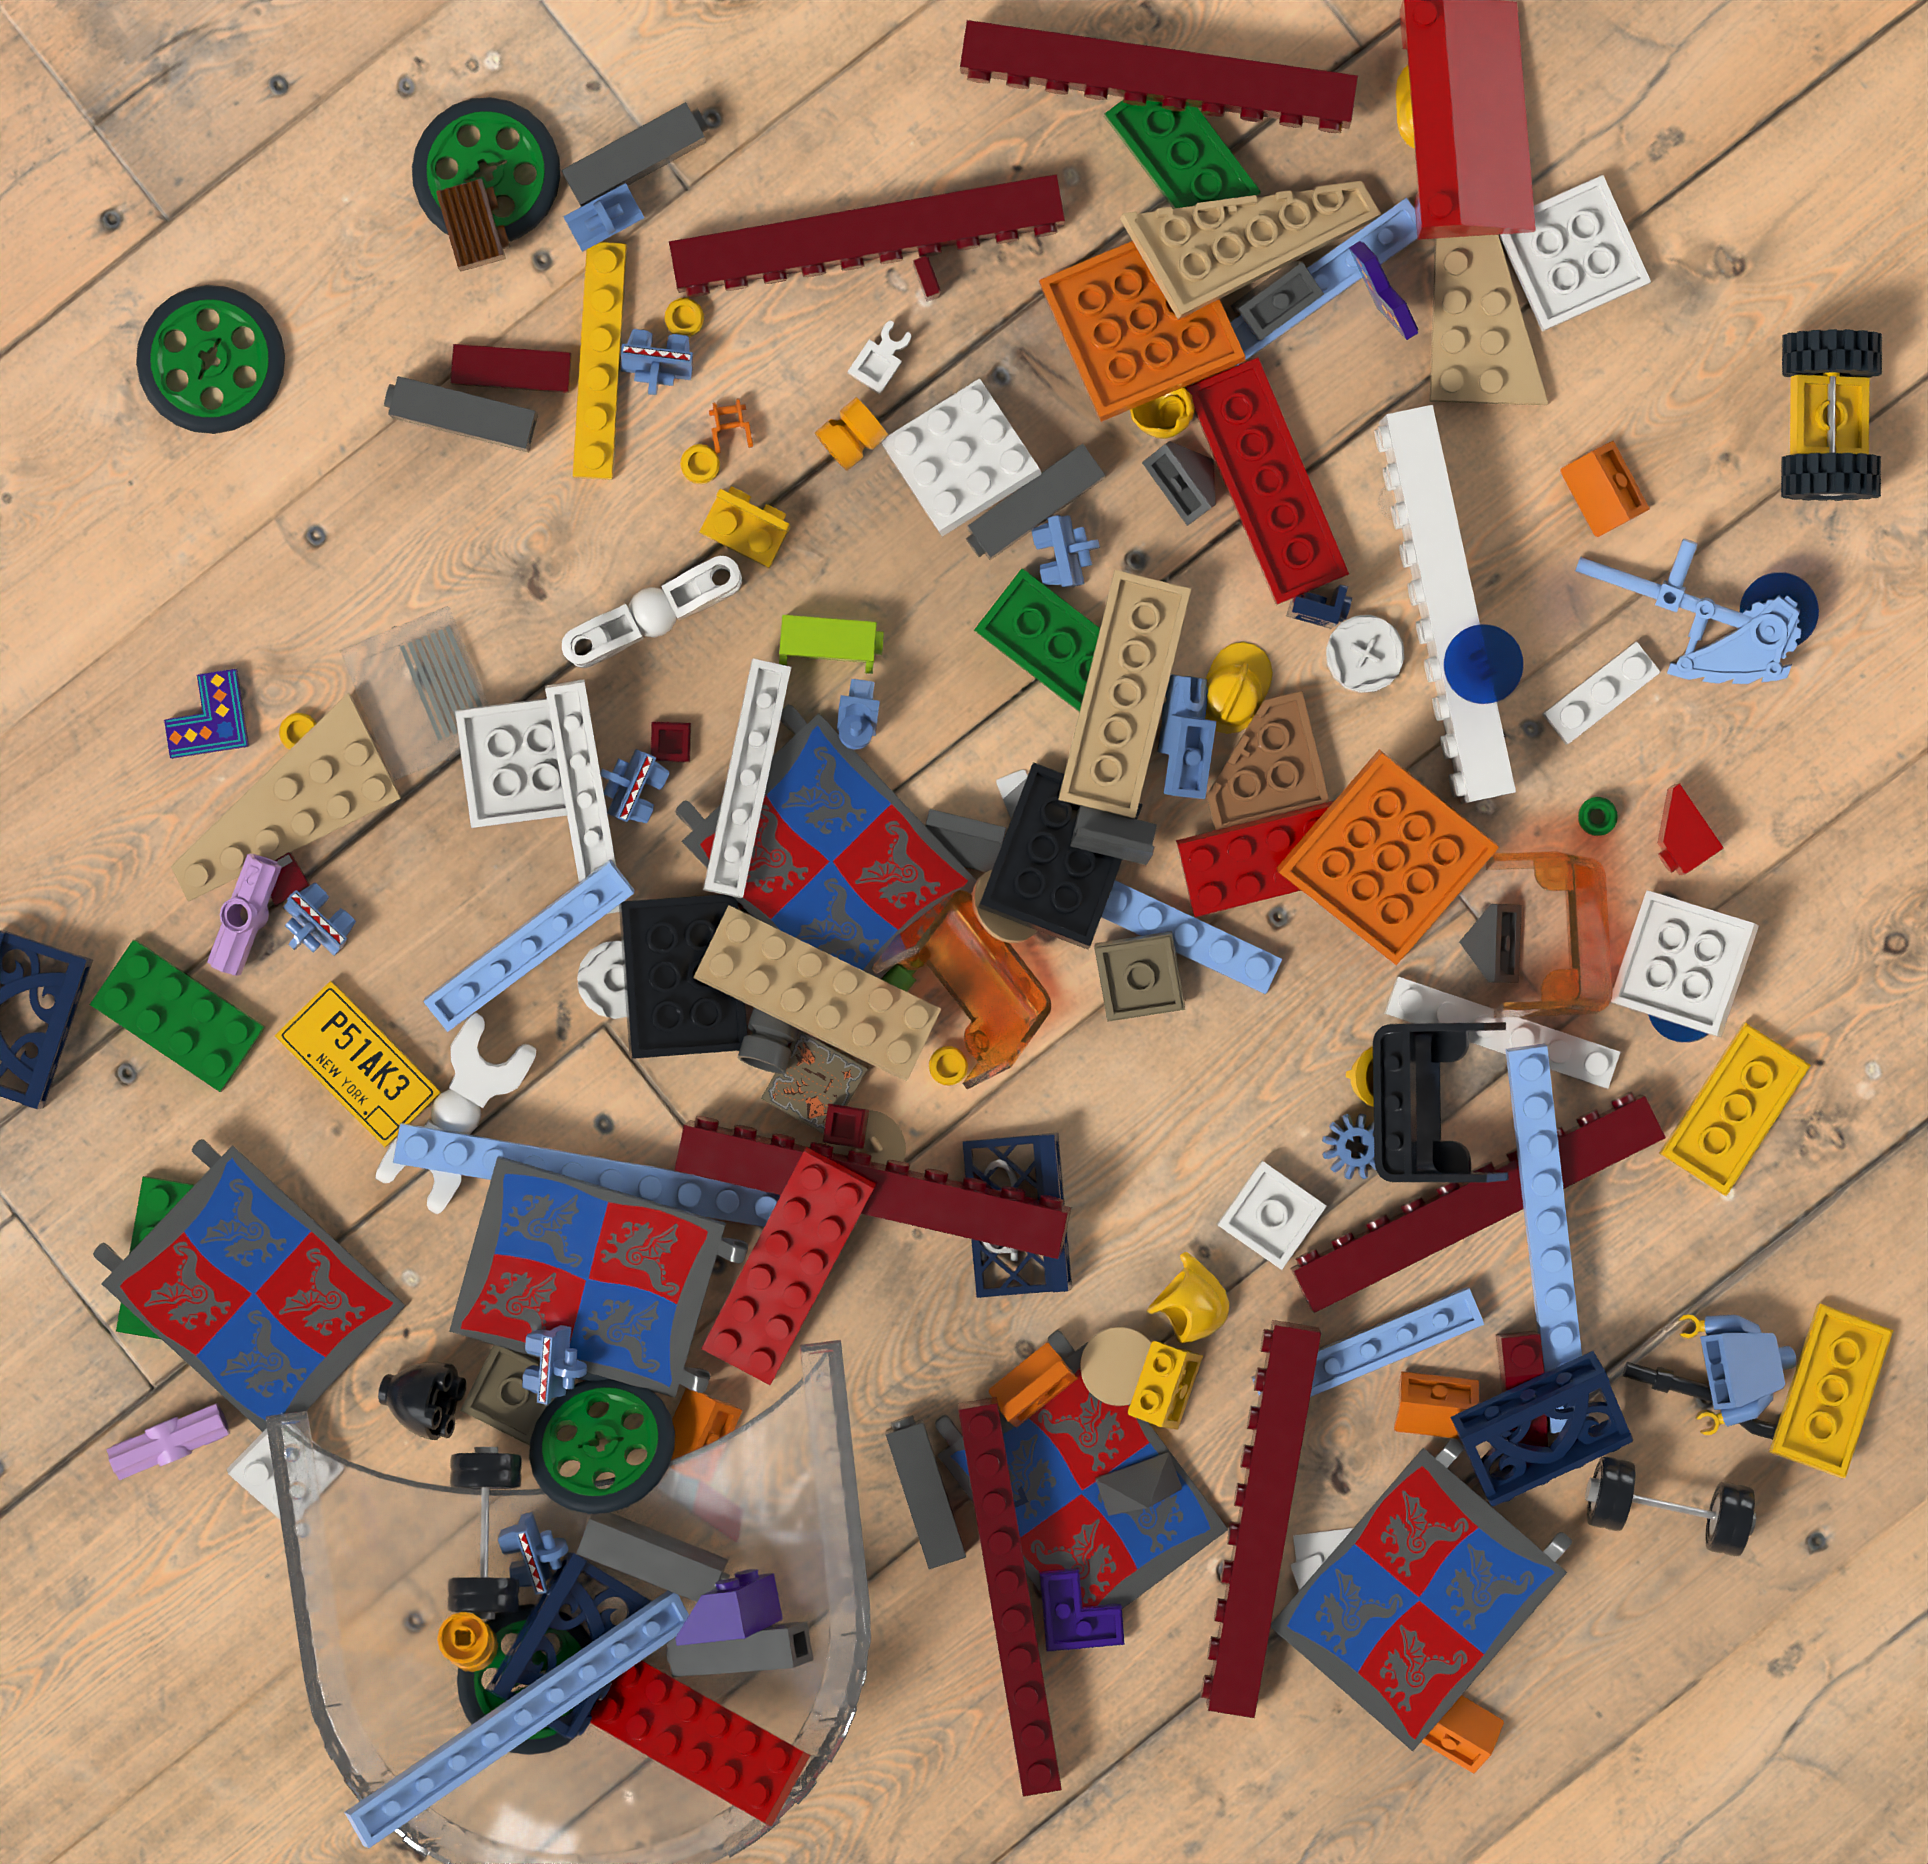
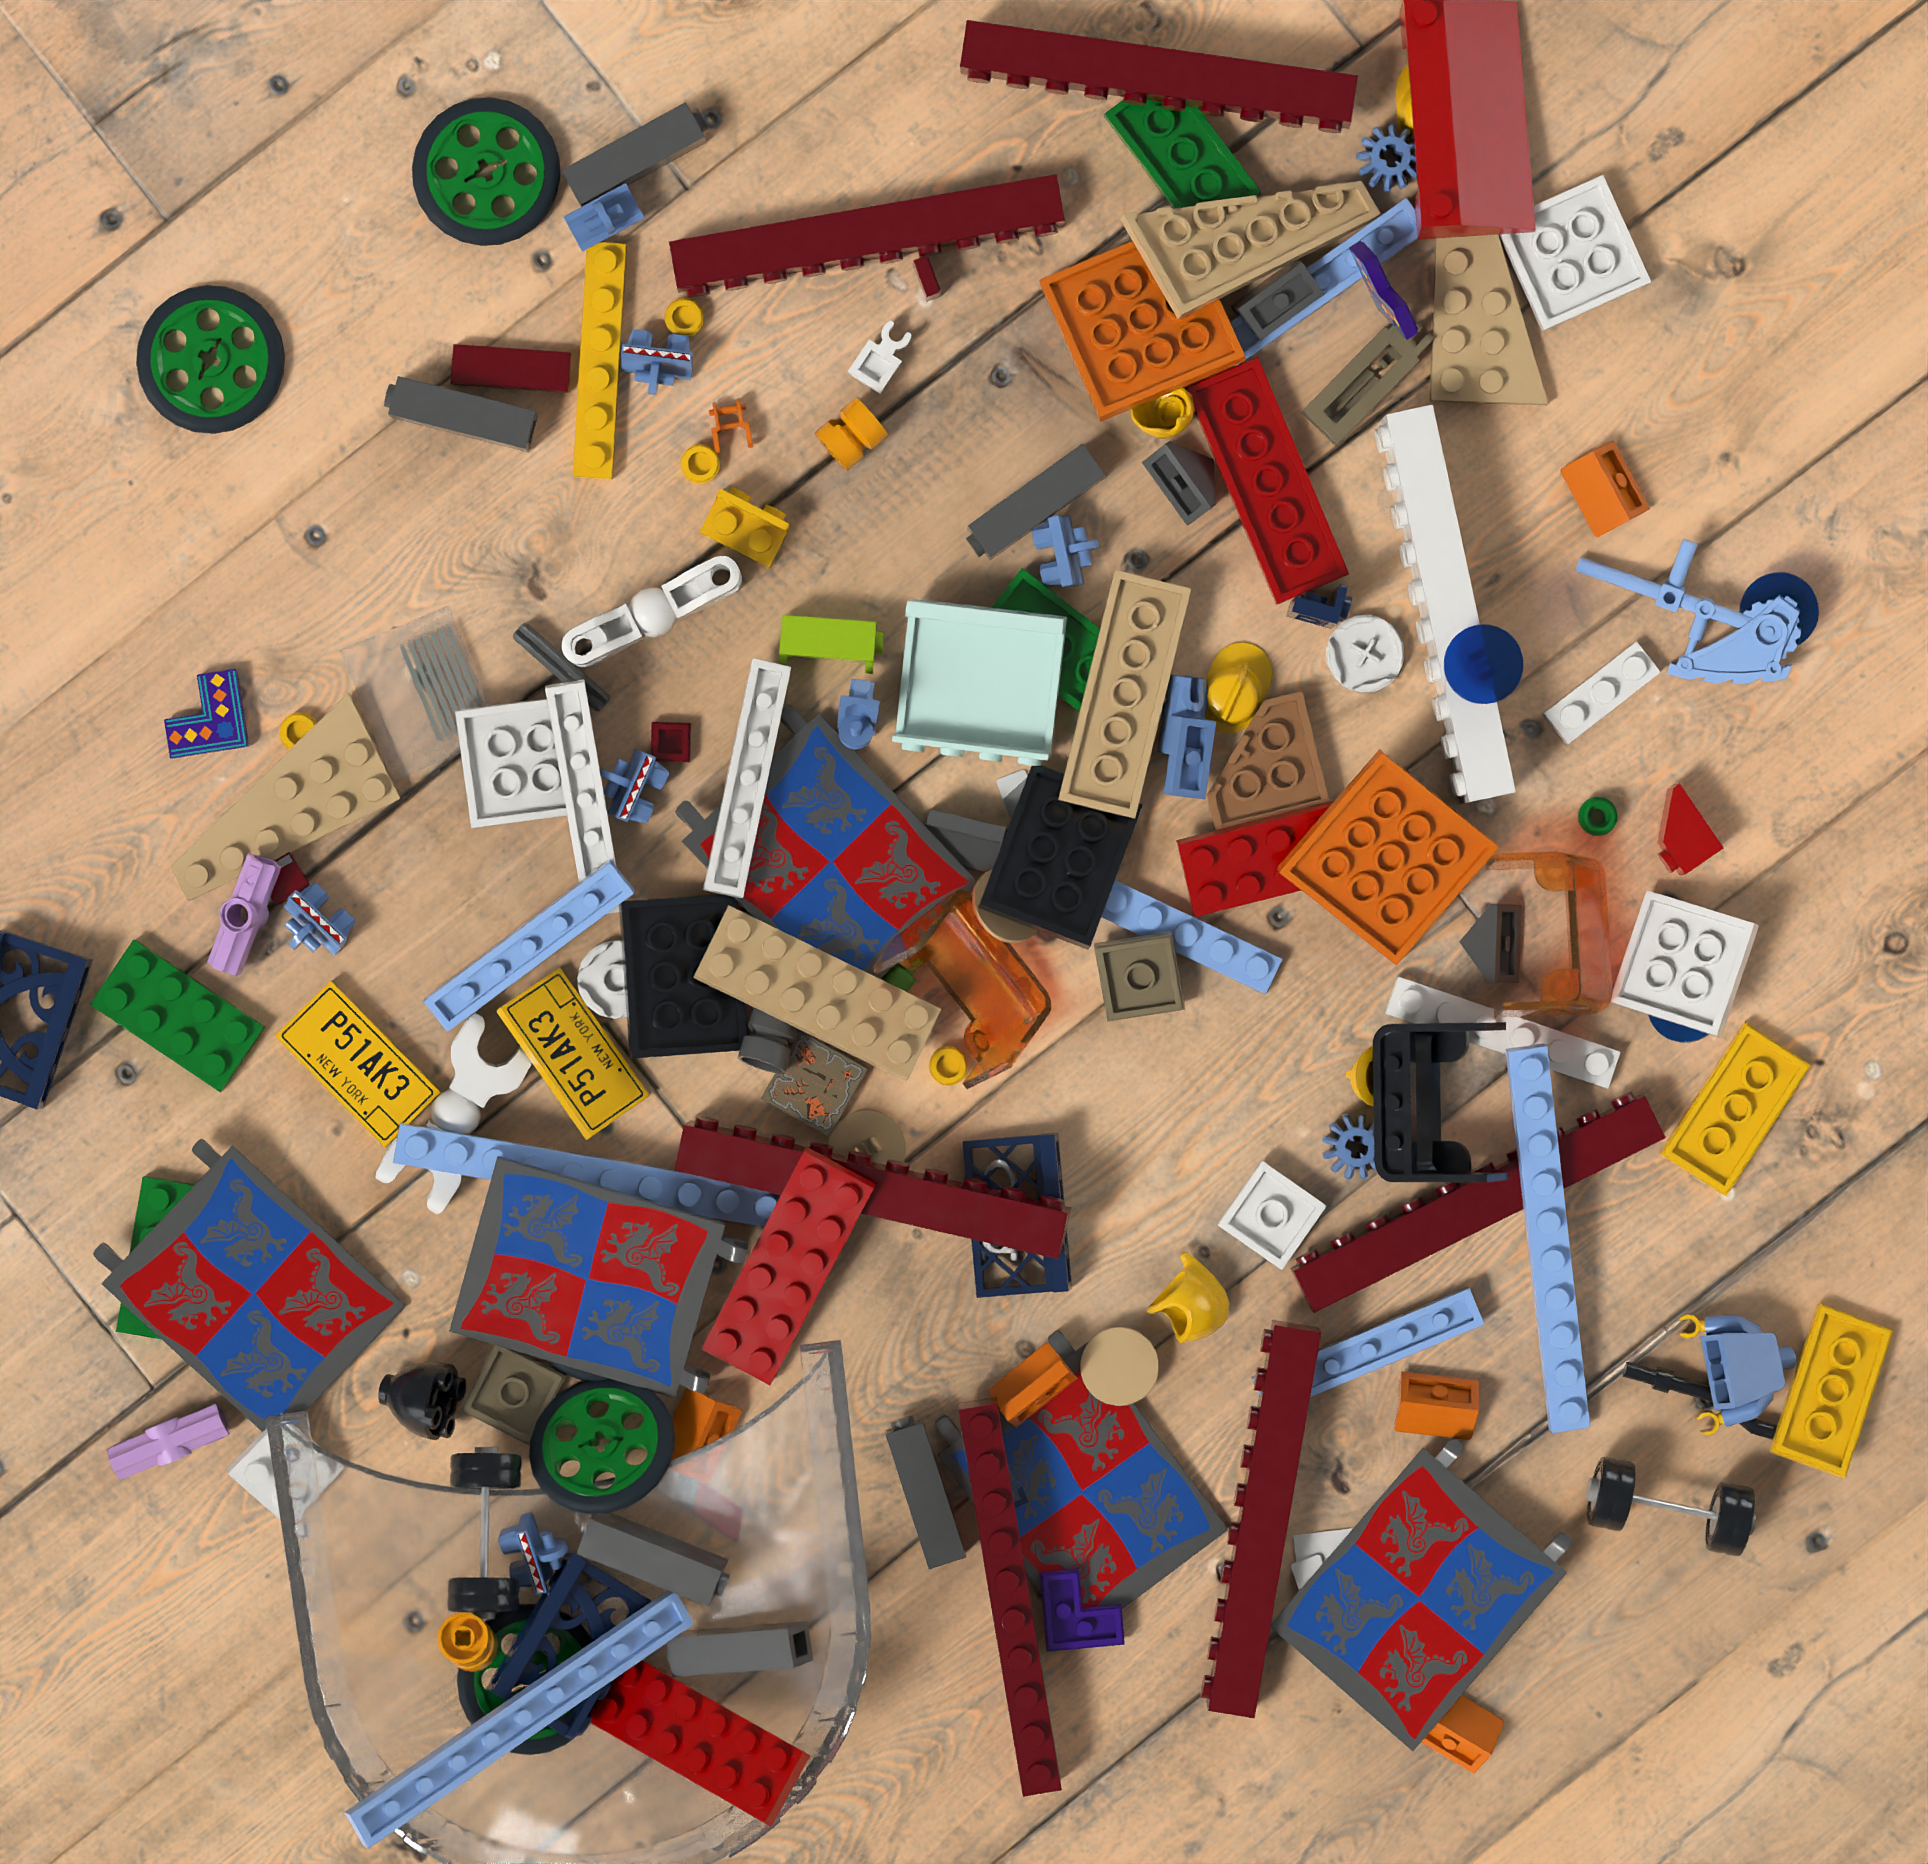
(472, 225): reddish brown brick -> none
(557, 1364): medium blue hips -> none
(559, 664): none -> dark grey axle
(572, 1053): none -> yellow tile
(733, 1609): dark purple slope -> none
(845, 1126): dark red tile -> none
(961, 457): white plate -> none
(980, 681): none -> light aqua panel
(1113, 835): dark grey panel -> none
(1139, 1484): dark grey slope -> none
(1164, 1385): yellow bracket -> none
(1357, 389): none -> dark tan hinge
(1379, 166): none -> medium blue gear
(1516, 1407): dark blue fence -> none
(1519, 1362): dark red slope -> none
(1830, 415): plate -> none

